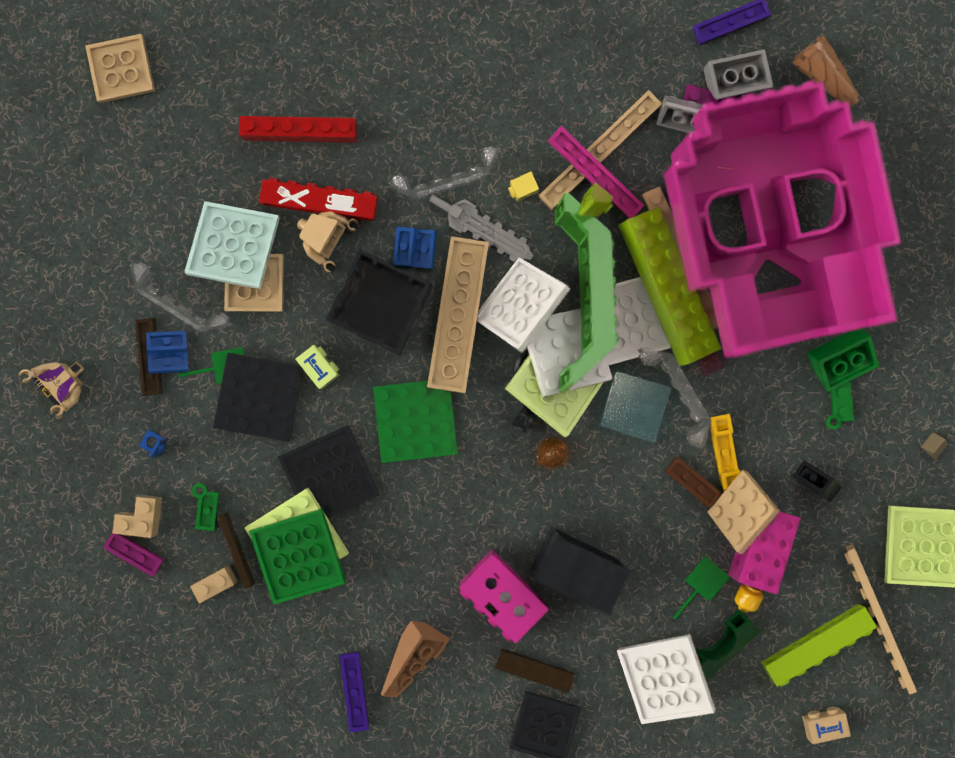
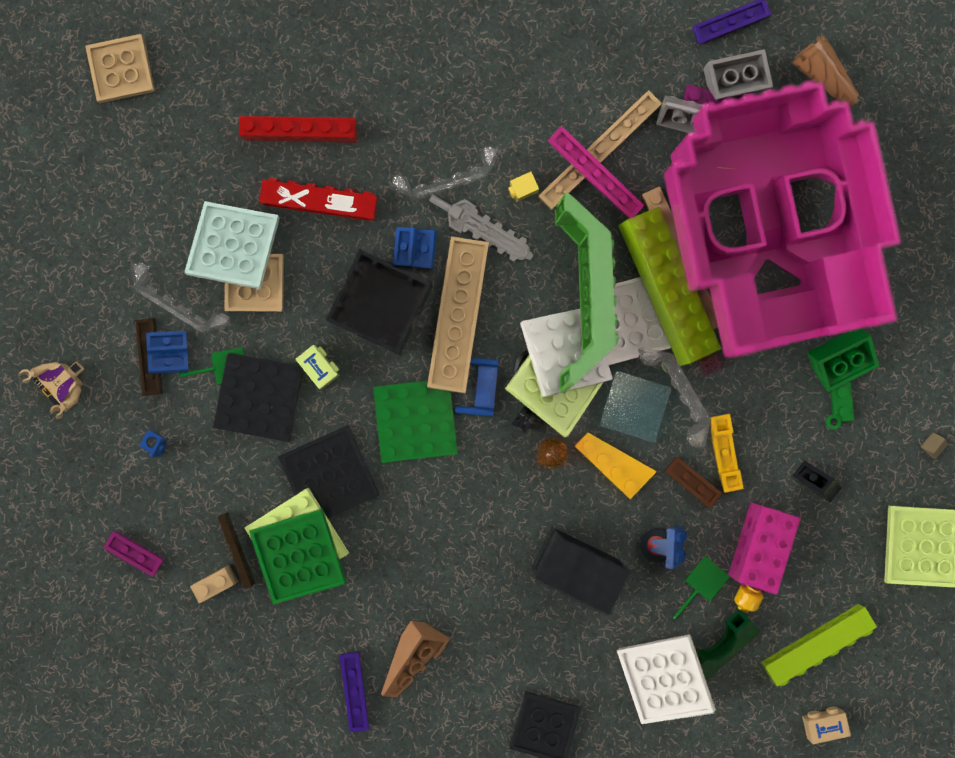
(143, 521): tan brick -> none
(207, 508): green hinge -> none
(322, 235): tan torso -> none
(485, 388): none -> blue plate
(503, 596): dark pink piece -> none
(521, 304): white plate -> none
(534, 670): dark brown tile -> none
(595, 201): lime slope -> none
(617, 466): none -> yellow wing
(665, 545): none -> blue plate
(743, 511): tan plate -> none
(882, 625): tan plate -> none

